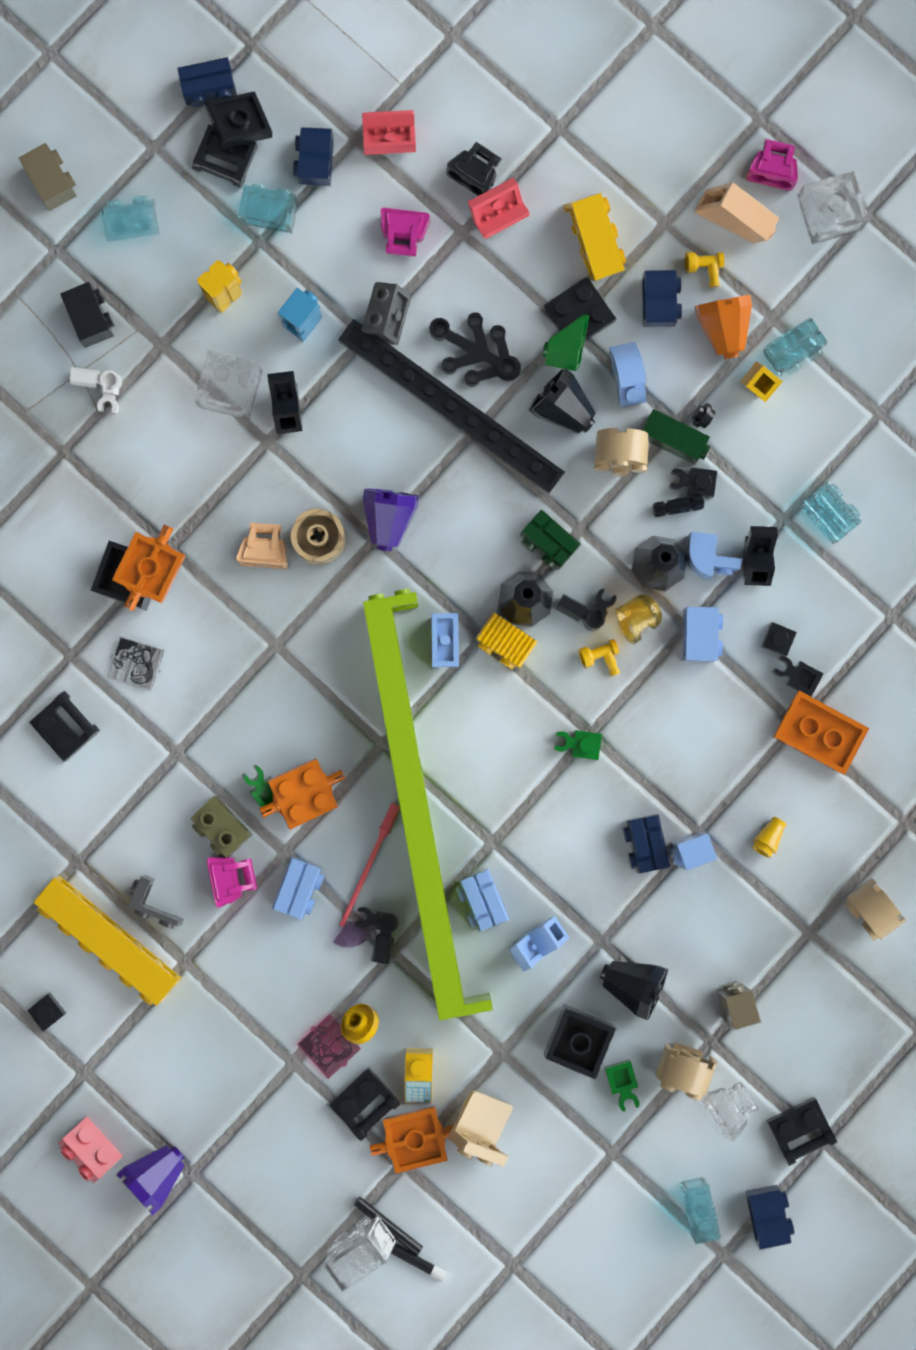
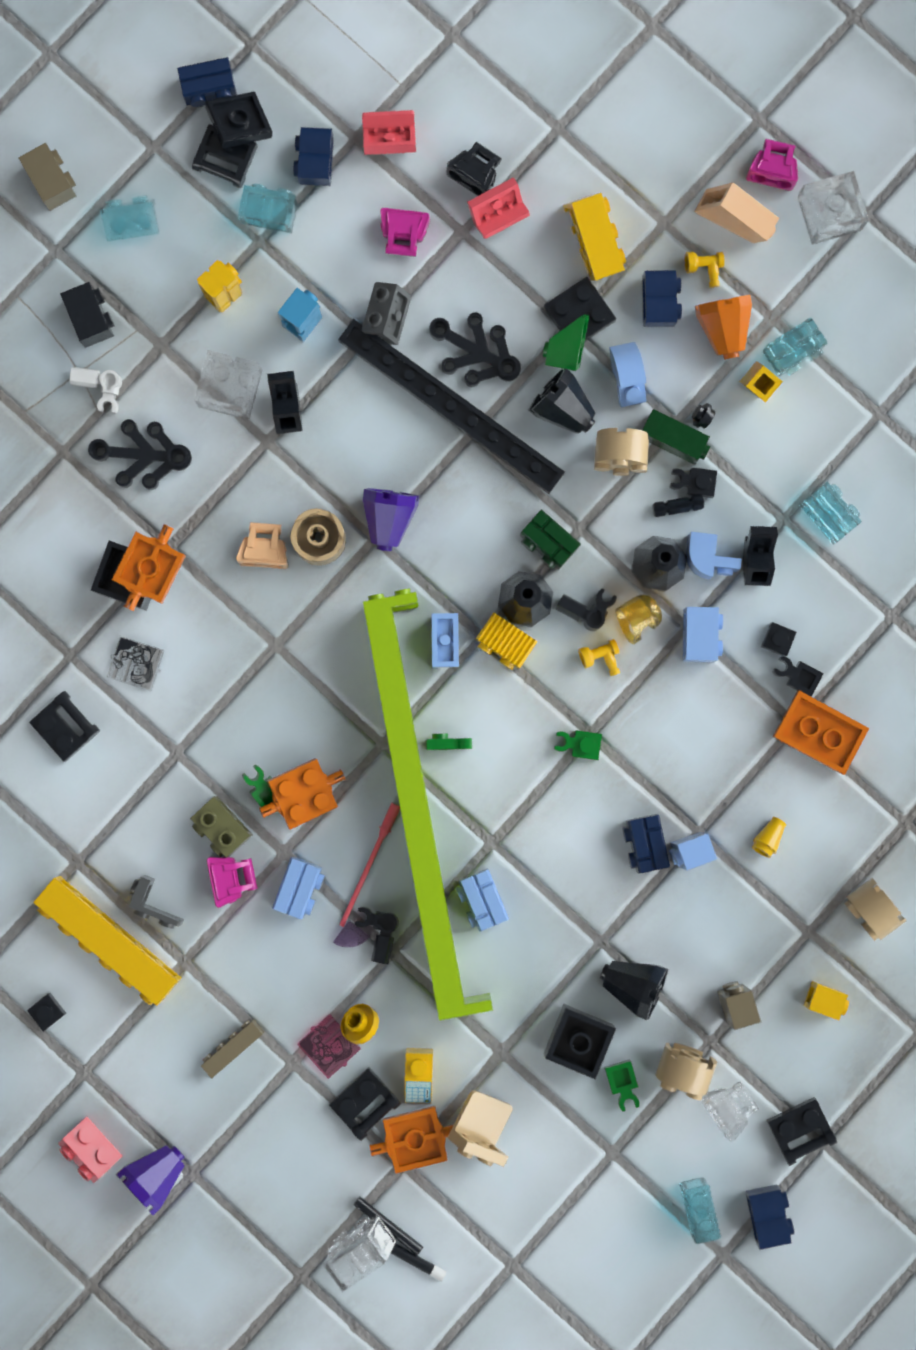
(144, 455): none -> black plant
(235, 1046): none -> dark tan piece
(441, 742): none -> green plate
(538, 943): light blue brick -> none
(826, 1001): none -> yellow brick

